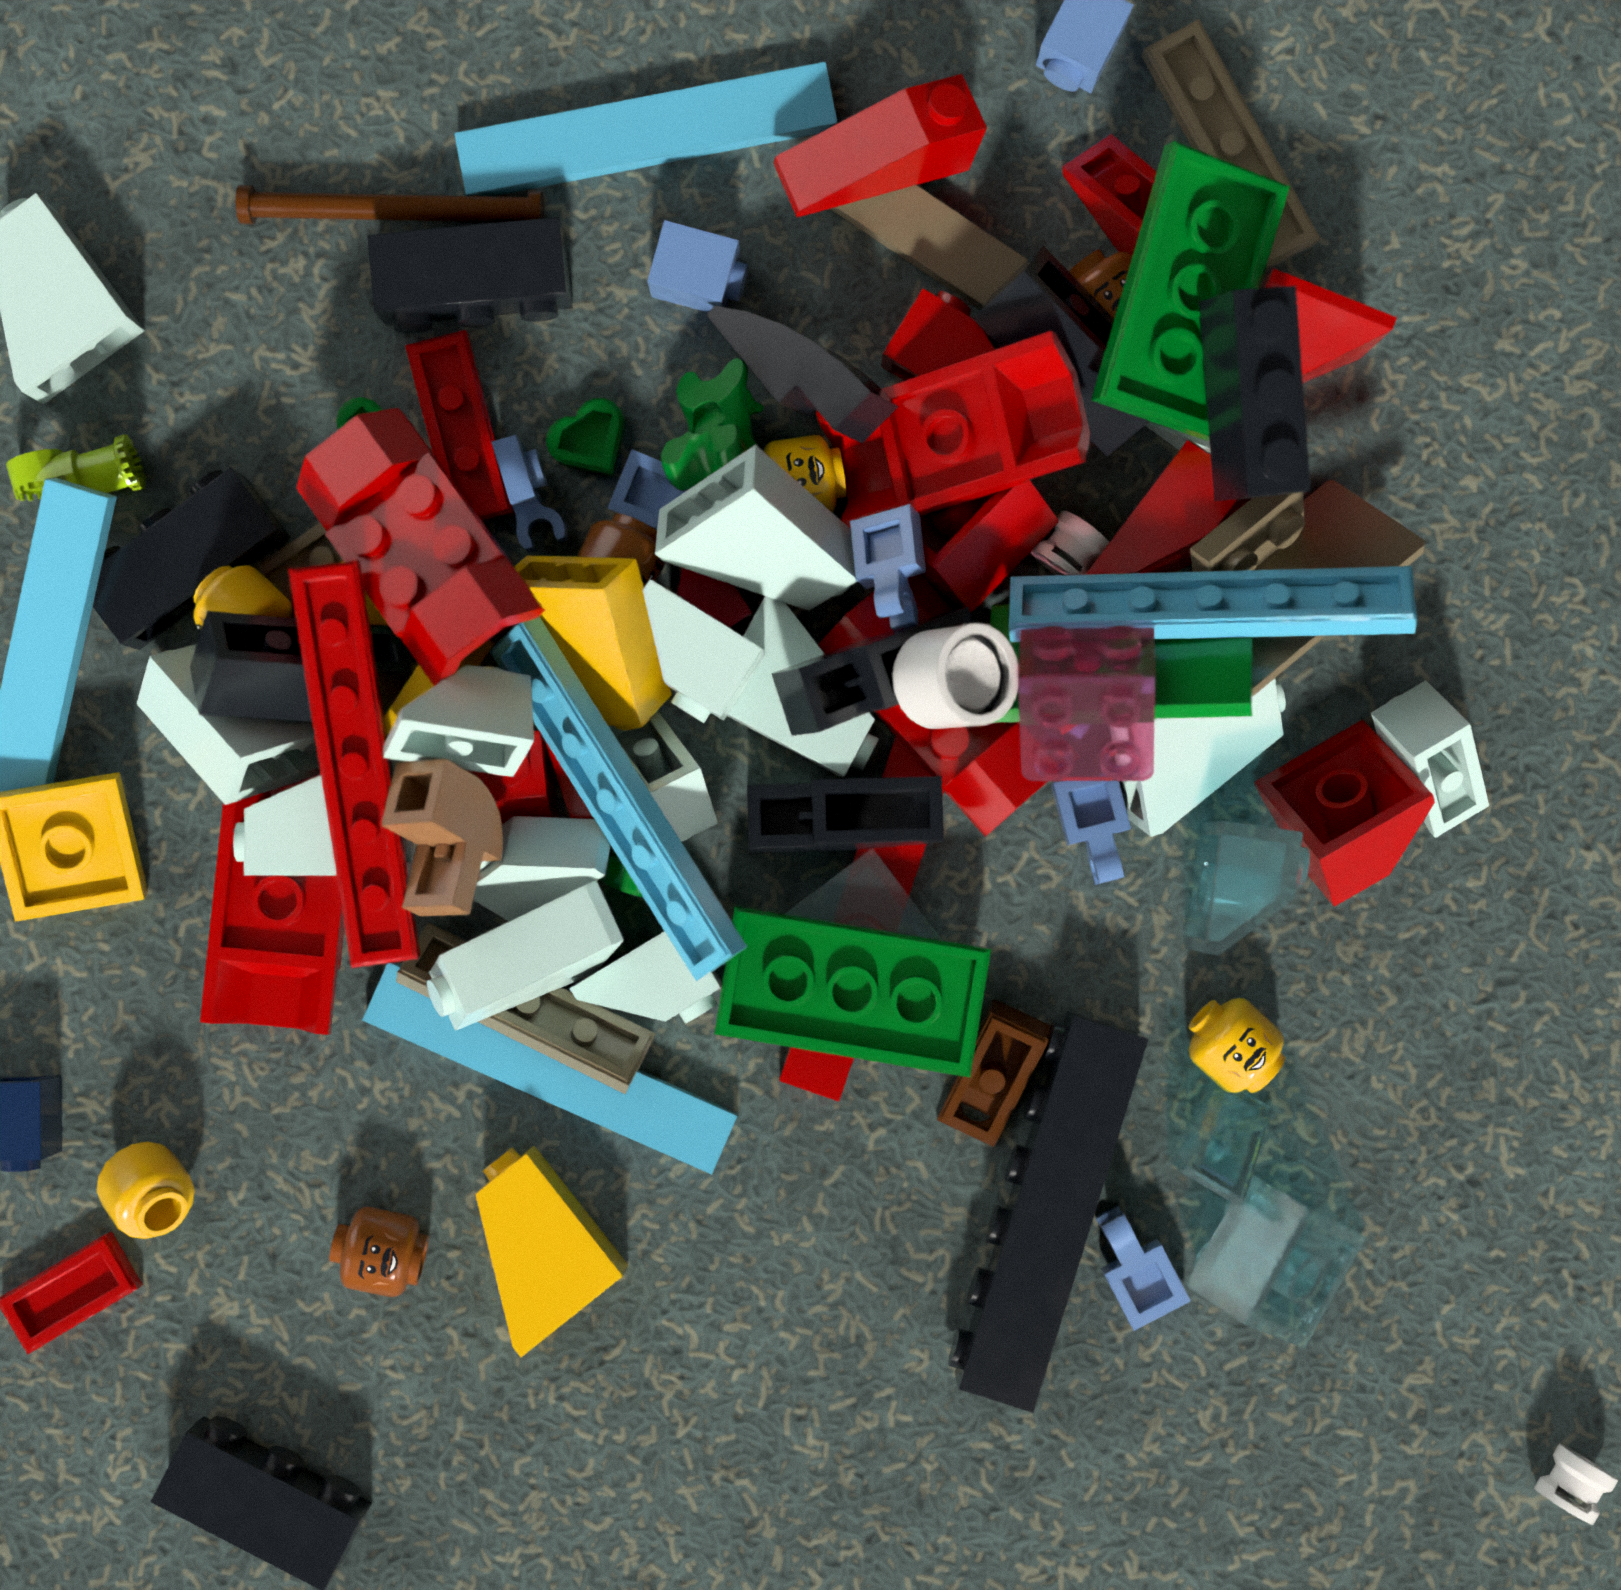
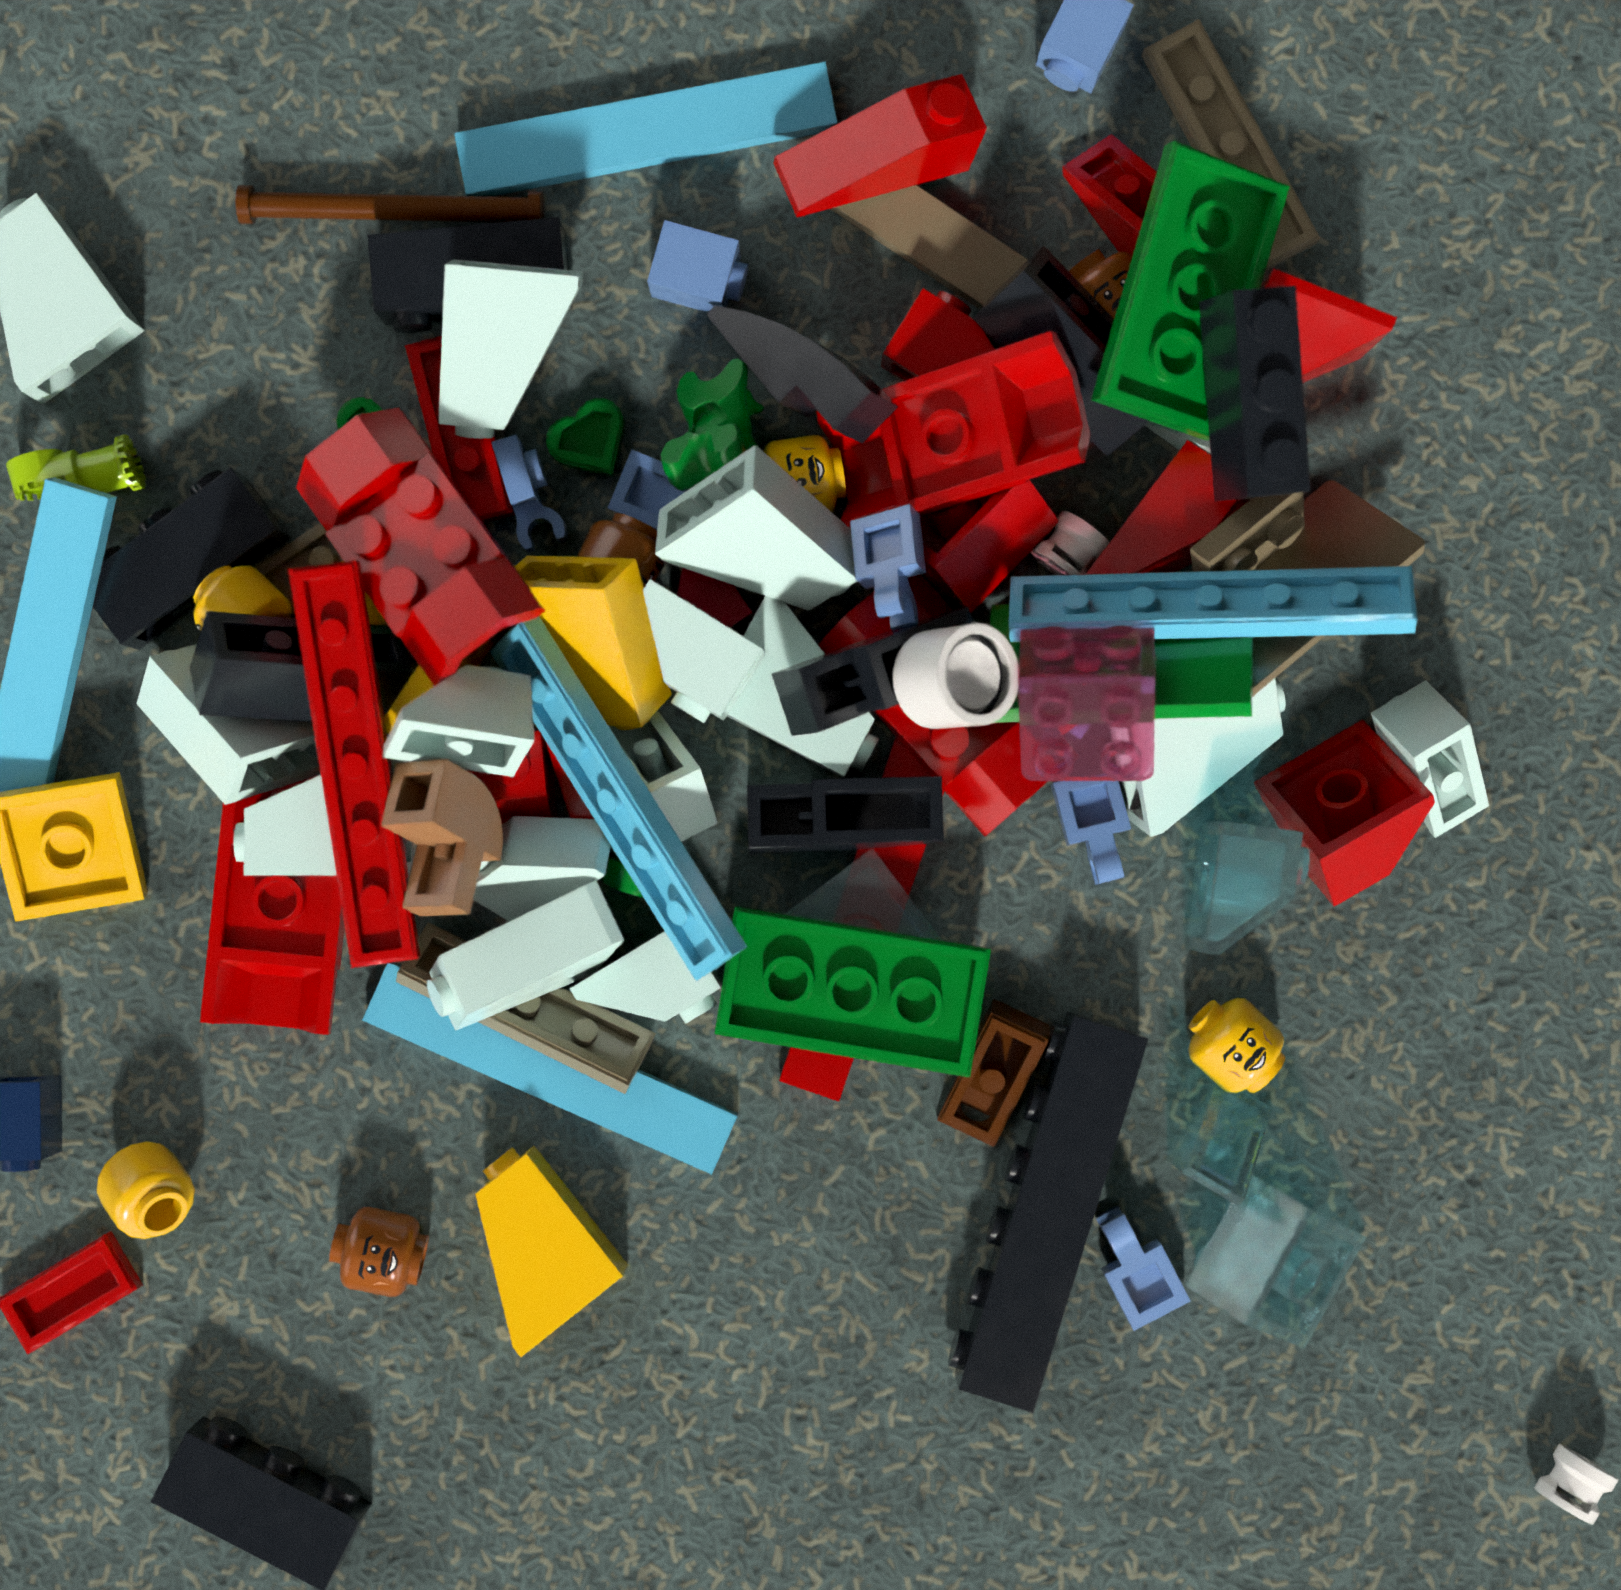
(496, 337): none -> light aqua slope

